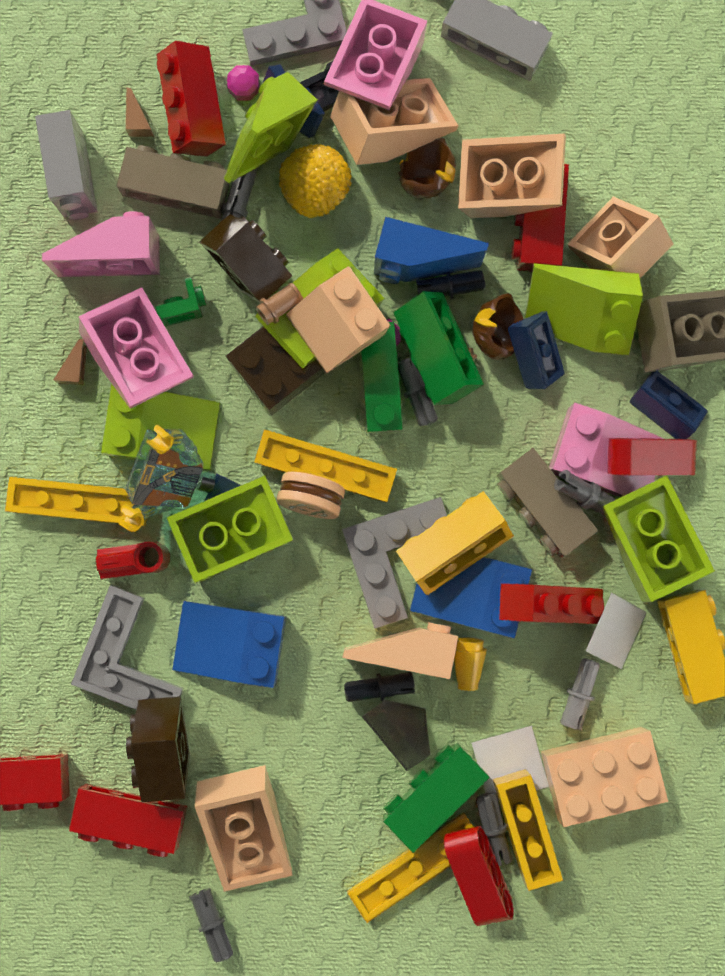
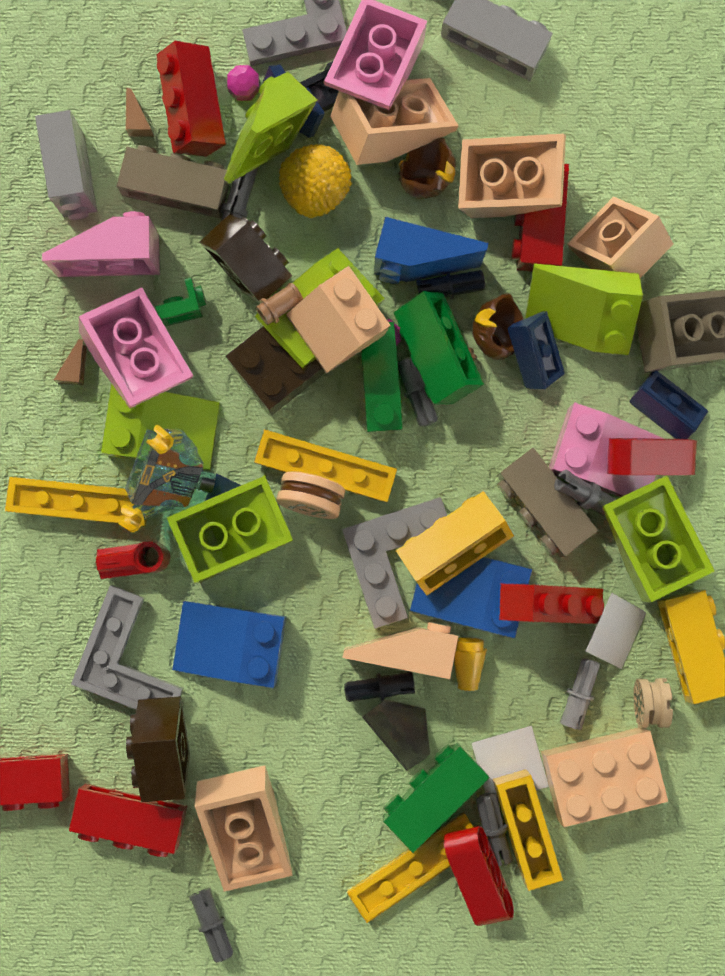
(653, 703): none -> tan wheel

